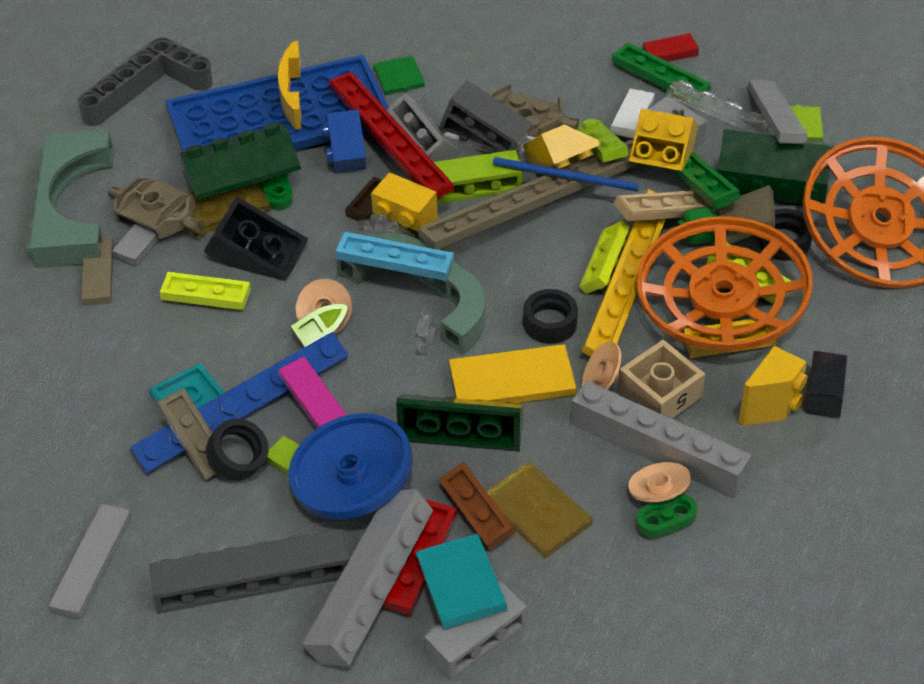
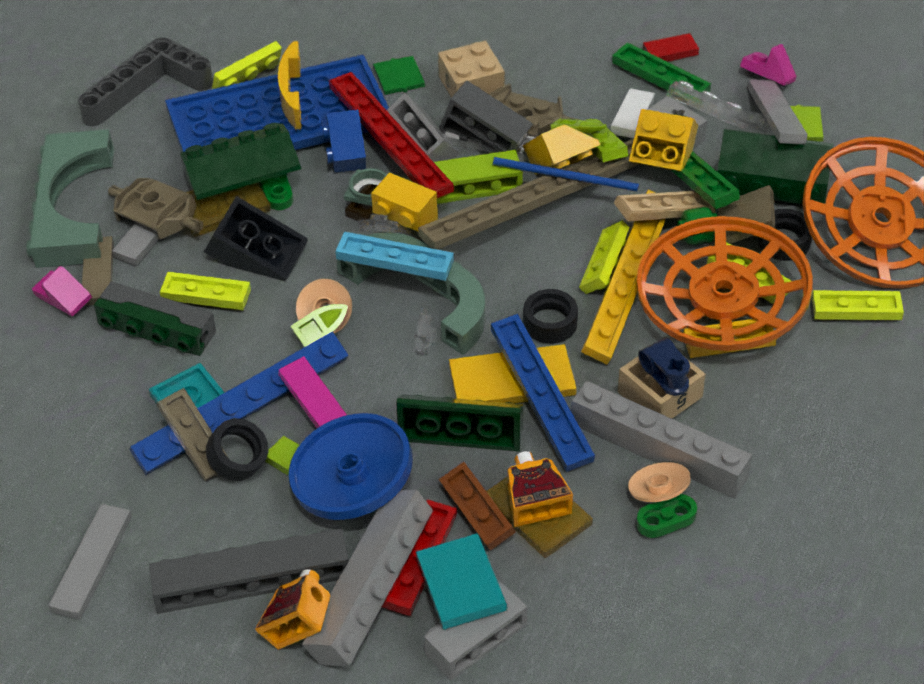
(62, 291): none -> slope
(155, 318): none -> dark green piece
(249, 66): none -> neon yellow plate
(295, 611): none -> light orange torso
(359, 179): none -> sand green piece
(470, 63): none -> tan brick
(537, 490): none -> torso
(542, 393): none -> blue plate
(581, 125): none -> lime plate
(603, 366): light nougat dish -> none
(666, 366): none -> dark blue piece
(773, 388): yellow slope -> none
(775, 67): none -> dark pink slope
(826, 384): black piece -> none
(857, 305): none -> neon yellow plate

